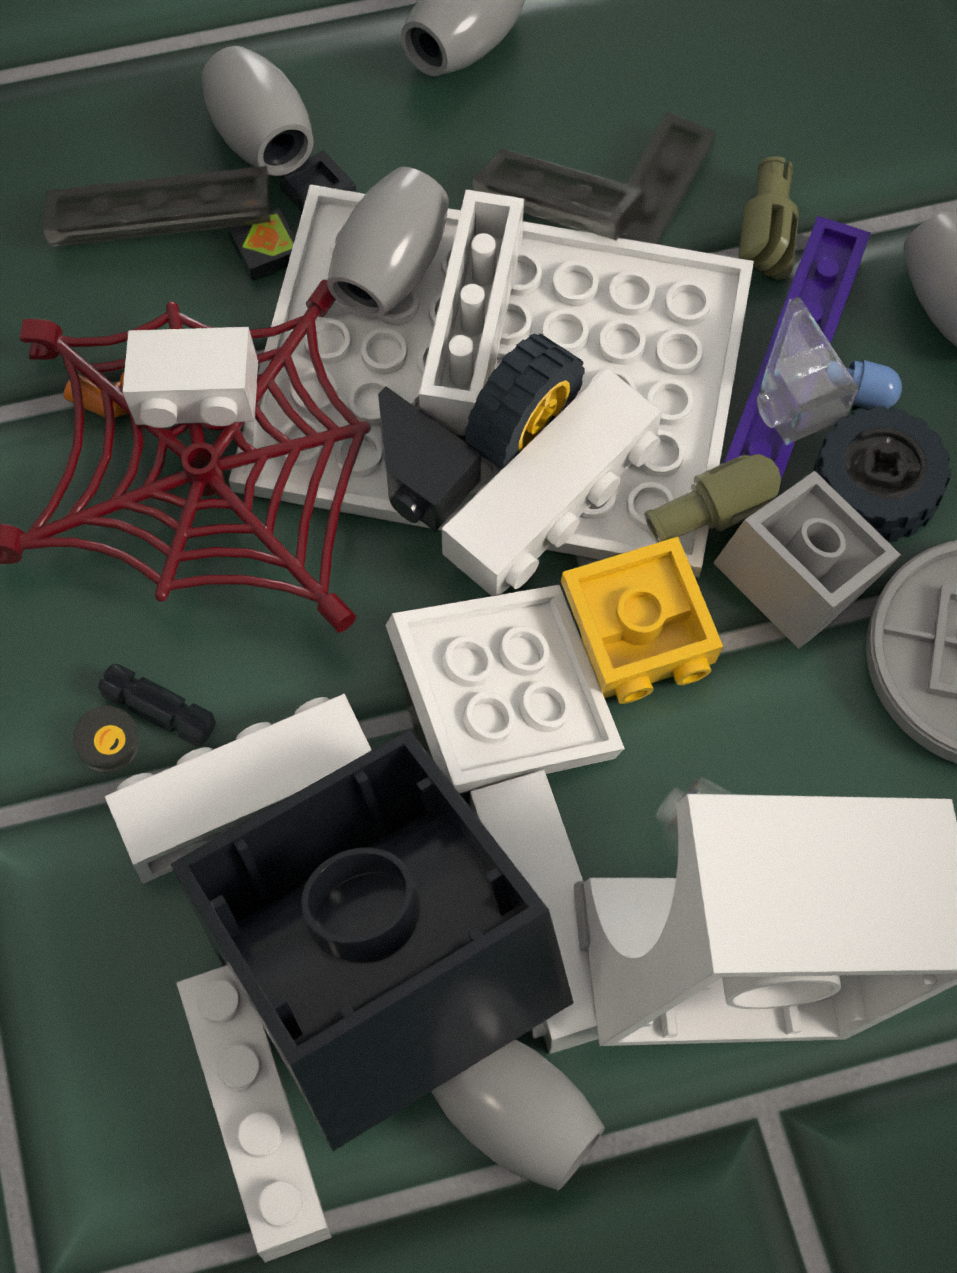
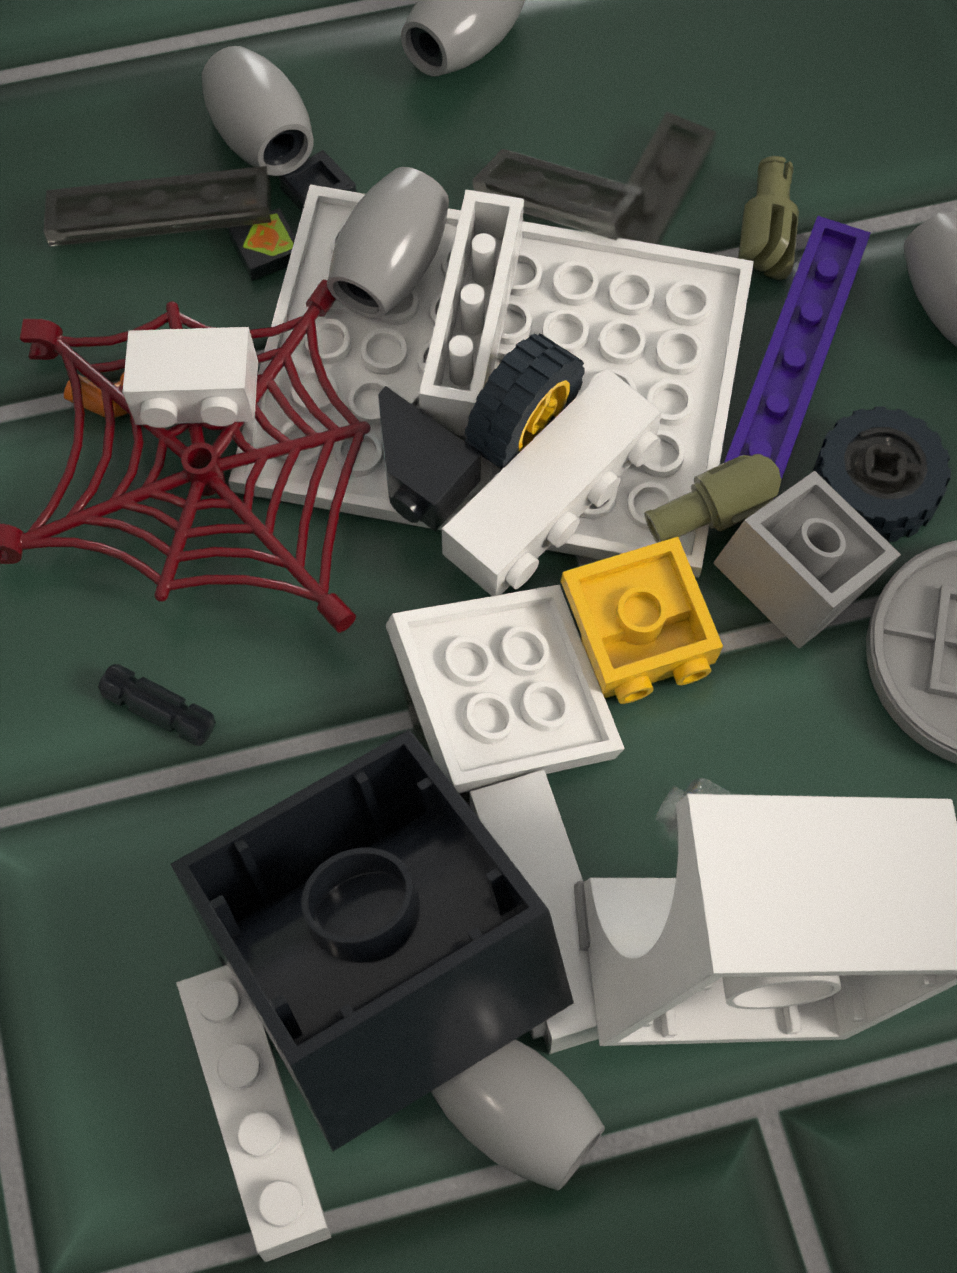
(106, 739): clear smoke tile -> none
(224, 787): white brick -> none
(804, 379): clear slope -> none
(876, 383): medium blue cylinder -> none

